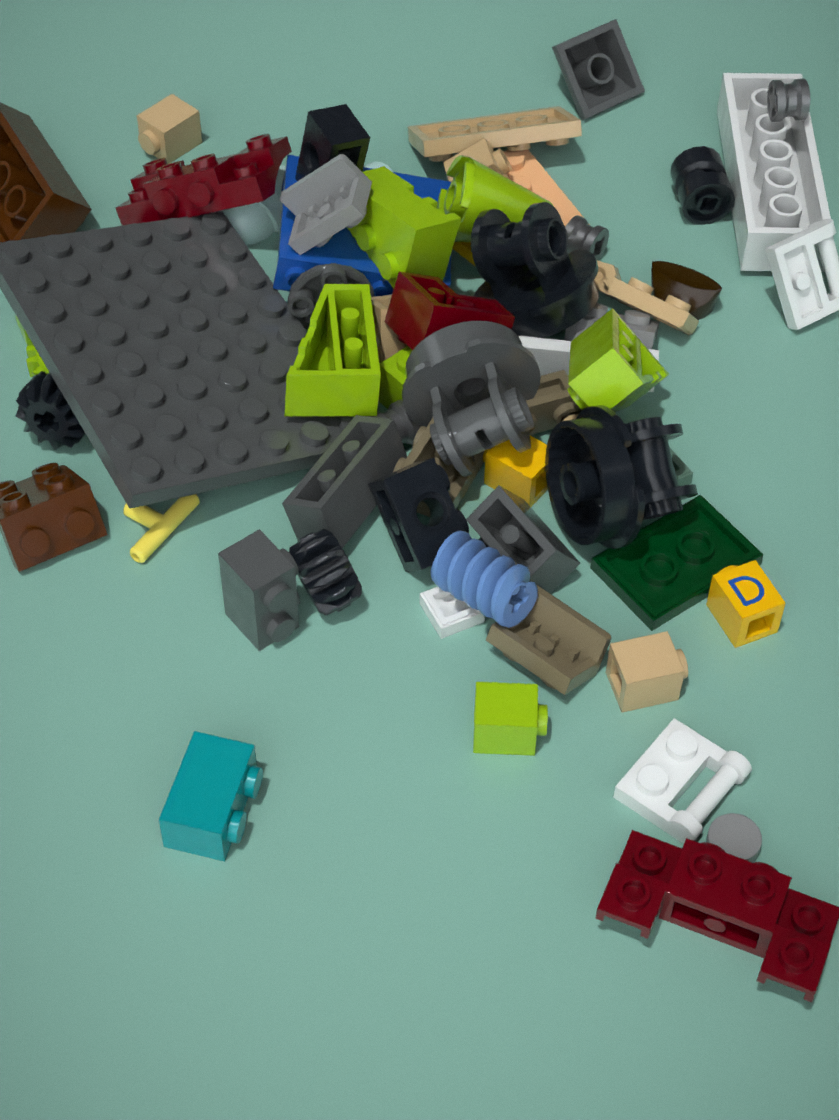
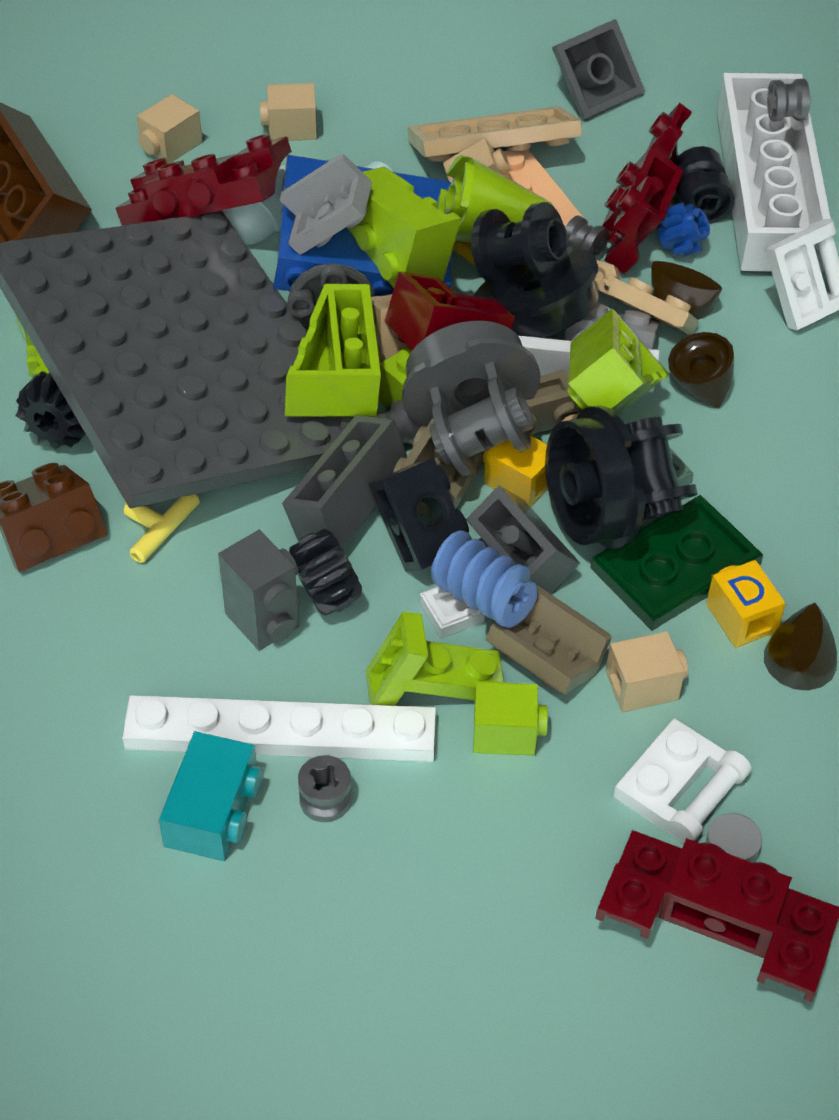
(284, 727): none -> white plate
(290, 111): none -> tan brick
(327, 135): black brick -> none
(328, 802): none -> flat silver wheel
(426, 667): none -> lime bracket
(644, 191): none -> dark red bracket
(683, 229): none -> blue gear
(703, 366): none -> dark brown piece
(802, 650): none -> dark brown piece

